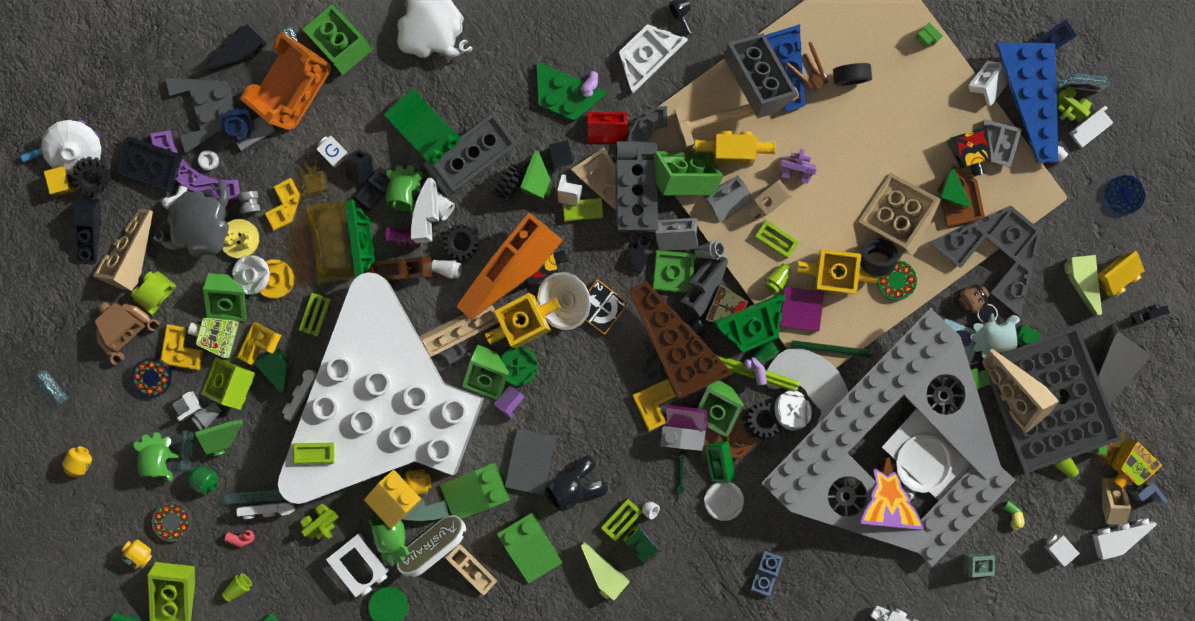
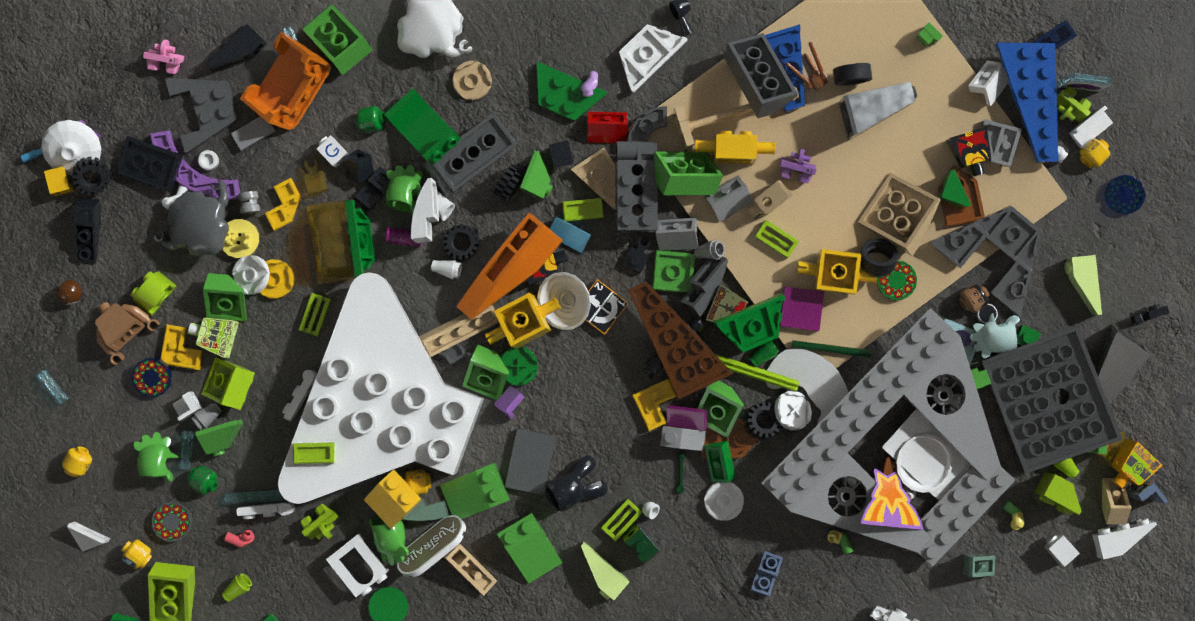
(69, 292): none -> reddish brown piece
(86, 537): none -> white slope
(126, 260): tan wedge -> none
(172, 60): none -> bright pink hips
(236, 127): dark blue piece -> none
(258, 338): yellow tile -> none
(275, 368): dark green slope -> none
(370, 119): none -> green head
(403, 268): reddish brown slope -> none
(475, 87): none -> tan tile
(568, 192): white panel -> none
(570, 234): none -> medium azure slope
(758, 368): lavender arm -> none
(778, 278): lime cone -> none
(842, 539): none -> arm
(869, 108): none -> slope
(1026, 396): tan wedge -> none
(1059, 492): none -> lime slope
(1094, 153): none -> yellow head
(1120, 273): yellow slope -> none

